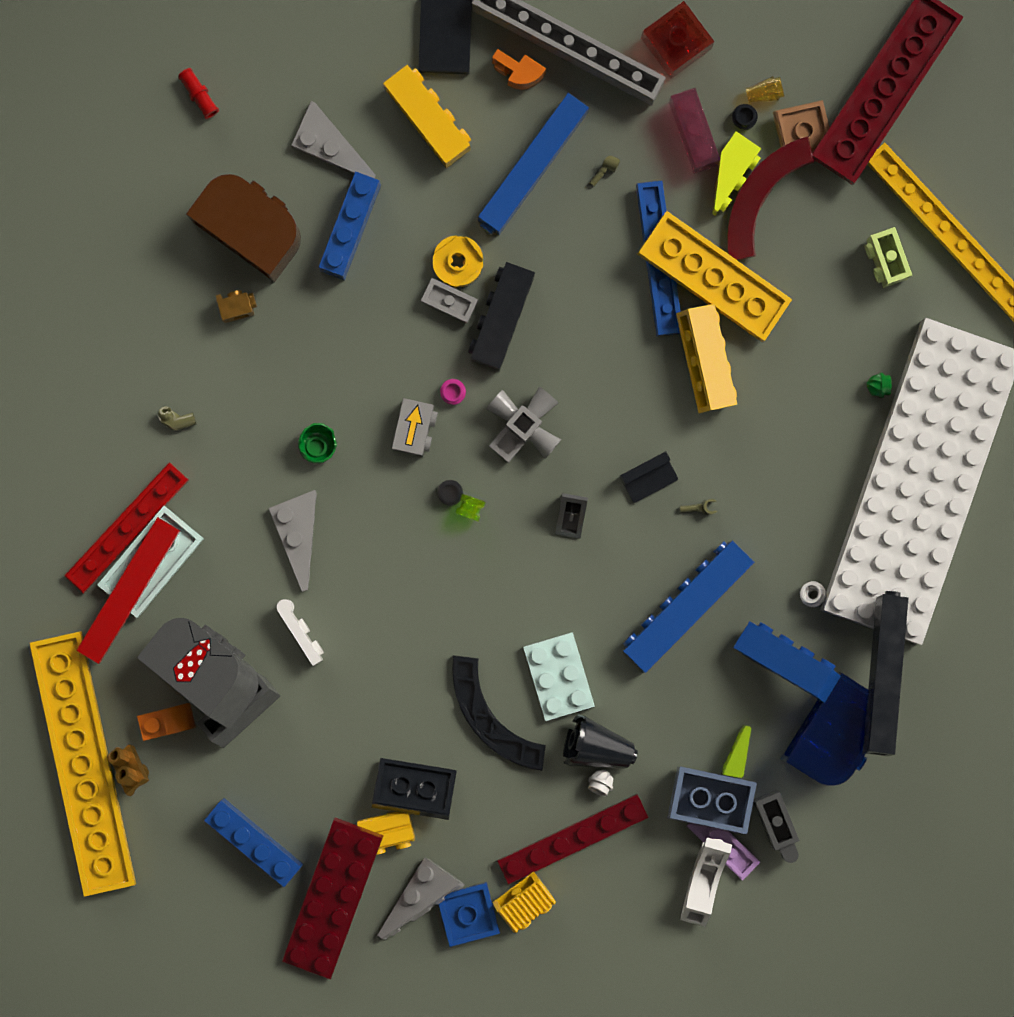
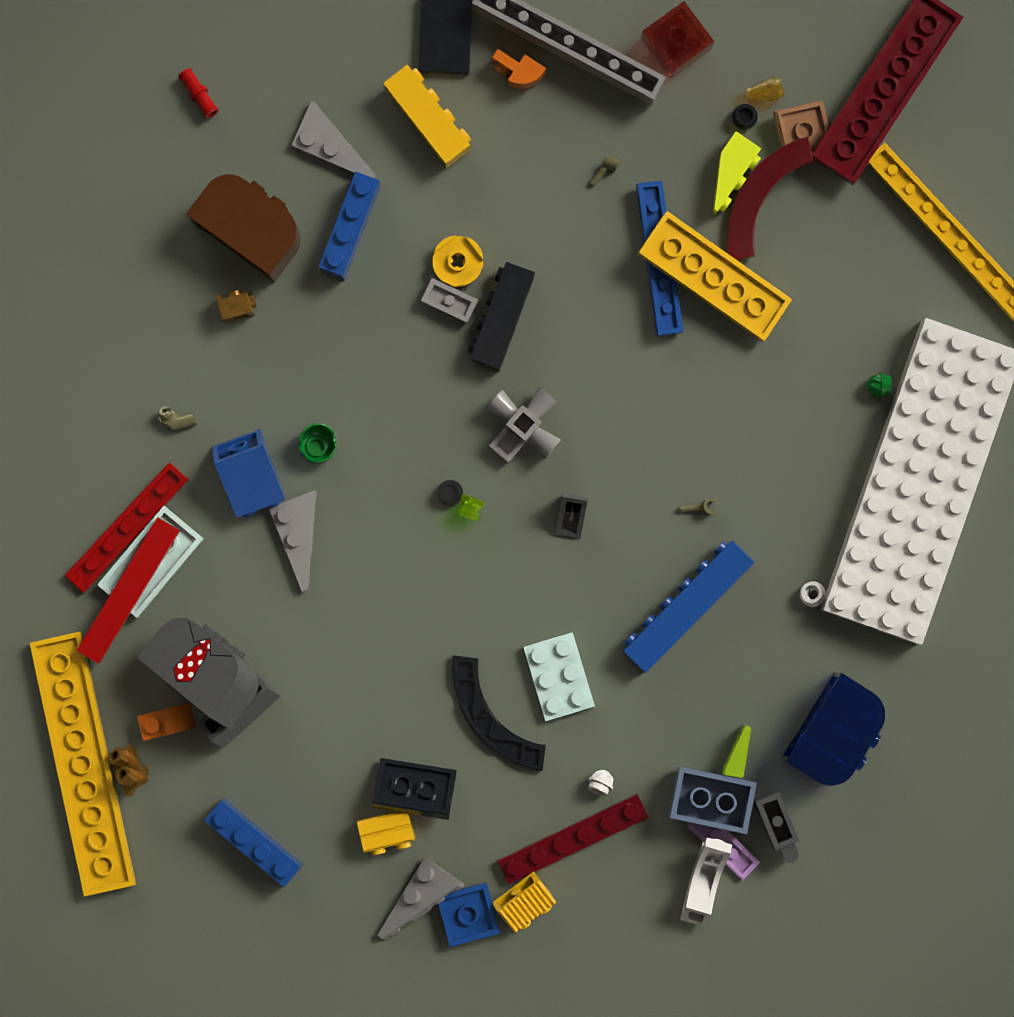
(248, 474): none -> blue slope
(299, 630): white plate -> none
(332, 898): dark red plate -> none
(414, 427): light grey brick -> none
(453, 391): dark pink plate -> none
(532, 165): blue brick -> none
(597, 746): black cone -> none
(649, 477): black panel -> none
(694, 130): clear pink brick -> none
(706, 358): yellow brick -> none
(787, 661): blue brick -> none
(885, 674): black brick -> none
(888, 257): yellowish green brick -> none

